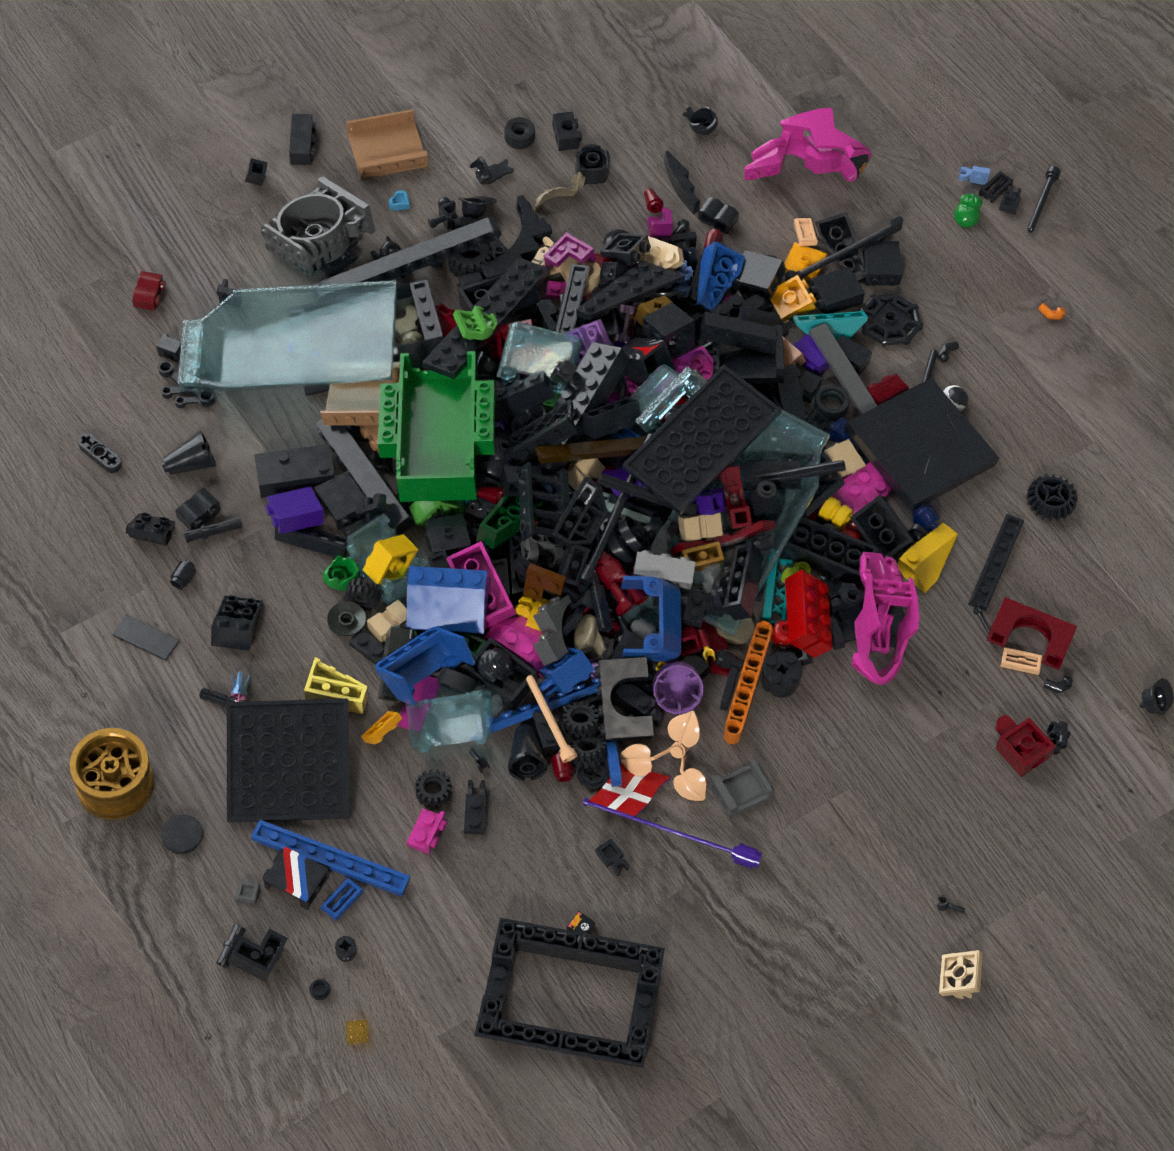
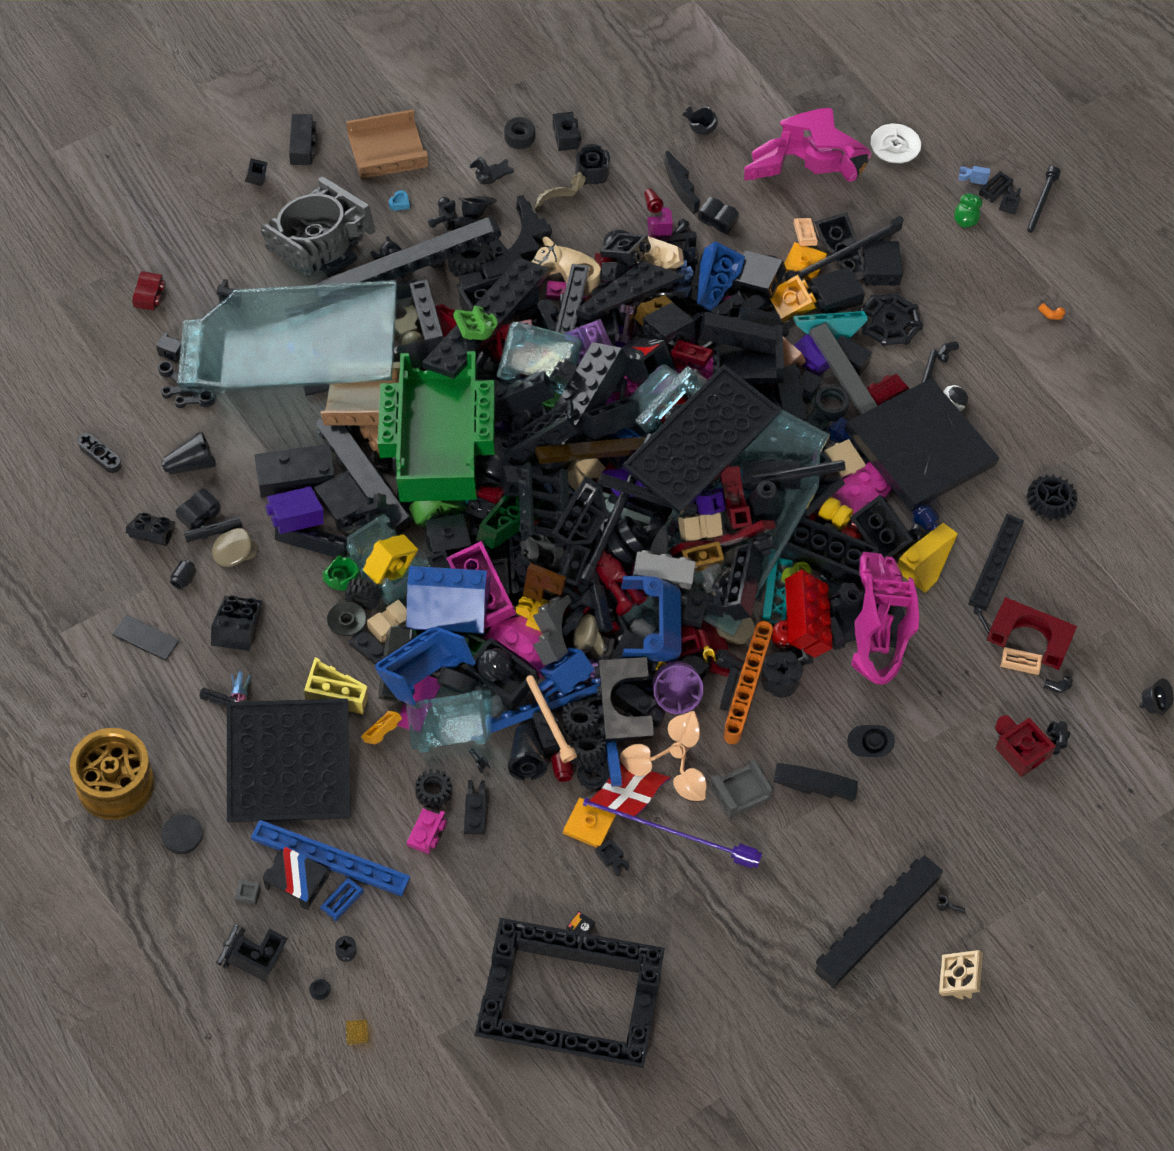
(234, 548): none -> dark tan piece
(566, 247): magenta panel -> none
(588, 824): none -> light orange plate
(687, 353): none -> dark red plate
(712, 236): dark red cone -> none
(817, 781): none -> black slope
(870, 741): none -> black piece
(878, 921): none -> black brick
(904, 138): none -> white piece

